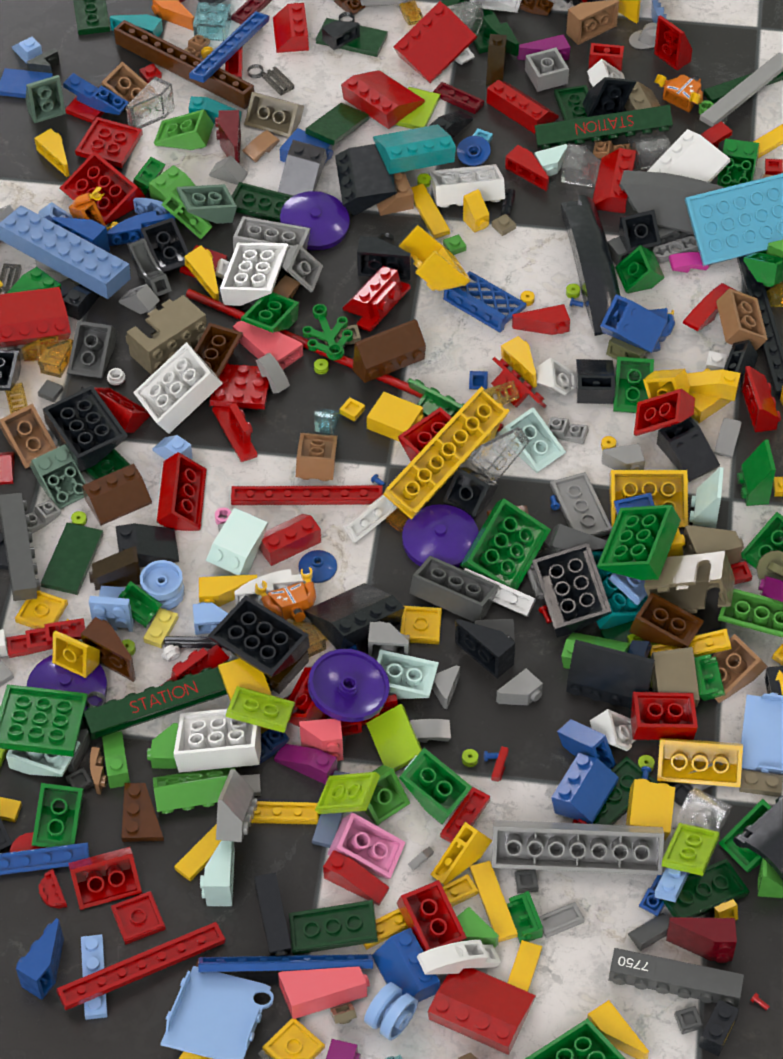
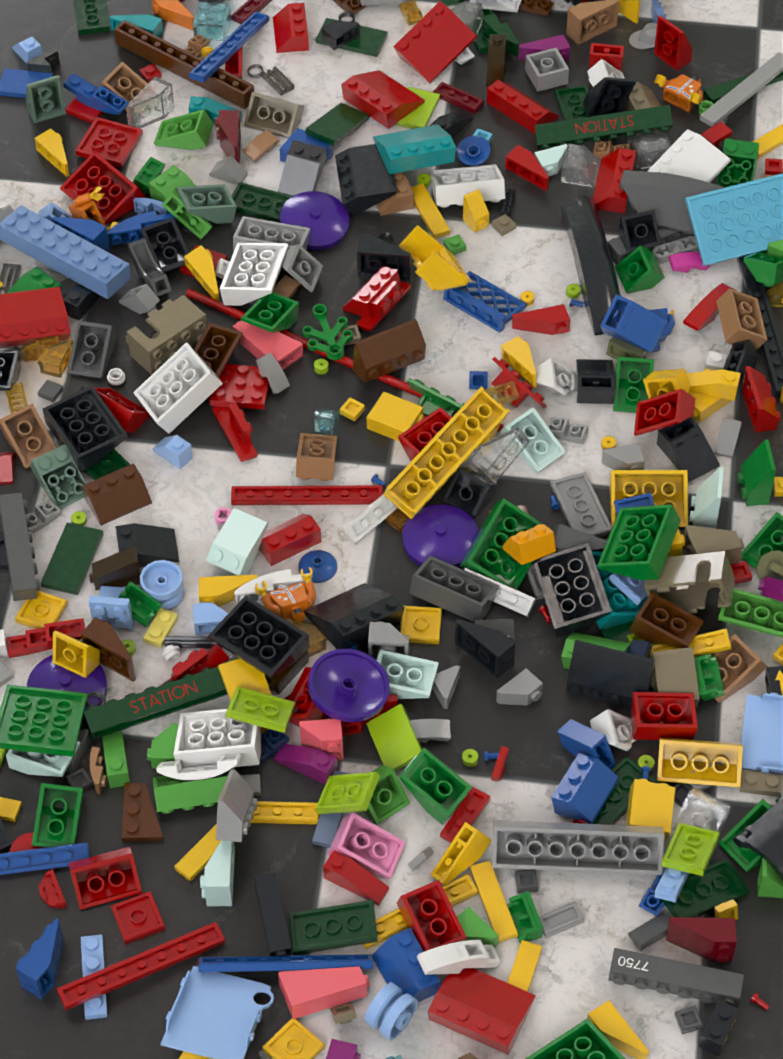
(174, 768): none -> white slope
(181, 494): red slope -> none
(531, 544): none -> light orange slope

